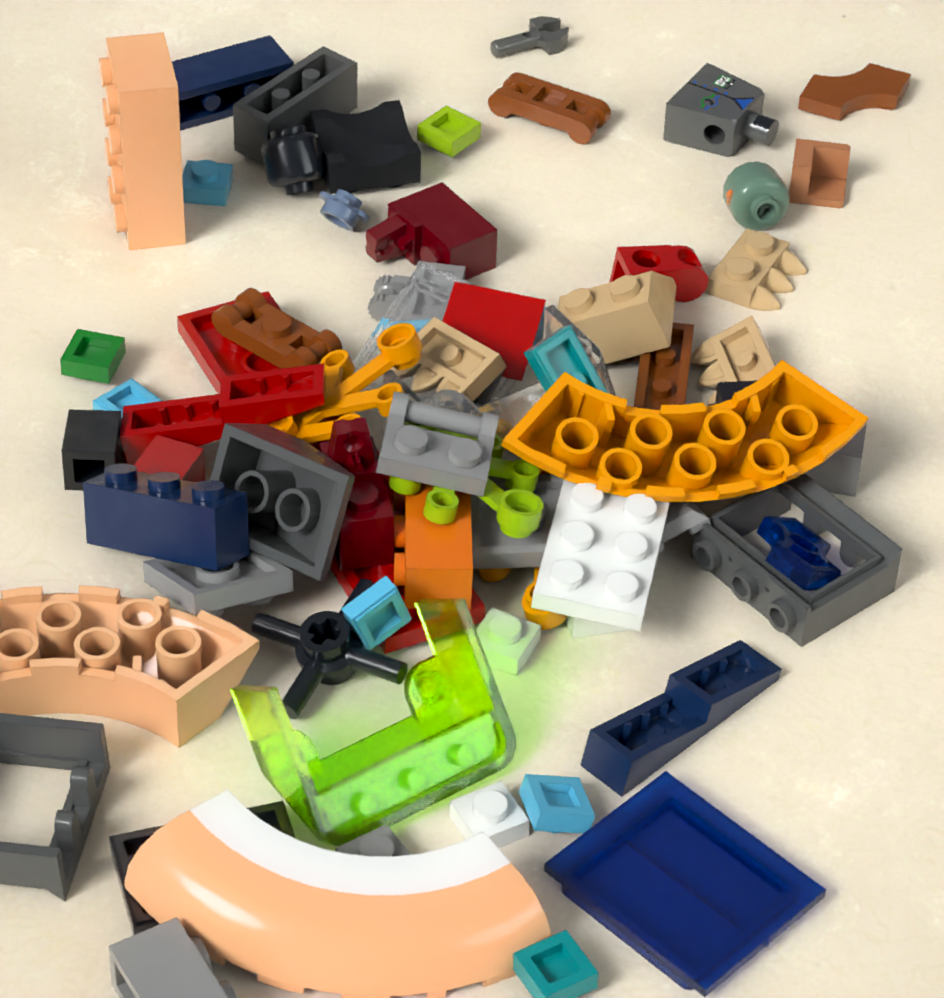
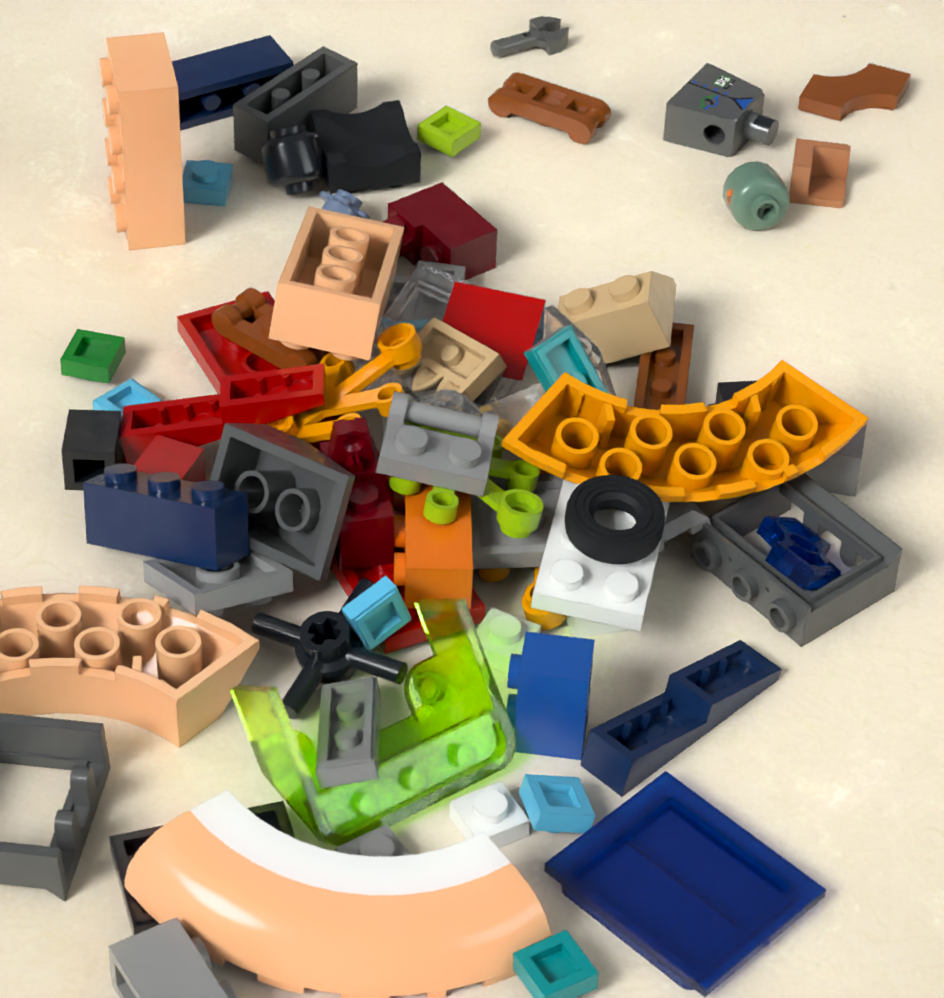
(336, 284): none -> light nougat brick
(348, 732): none -> light grey tile
(551, 694): none -> blue brick
(609, 544): none -> black tyre
(673, 261): red leg -> none
(733, 356): tan plate -> none
(754, 271): tan plate -> none

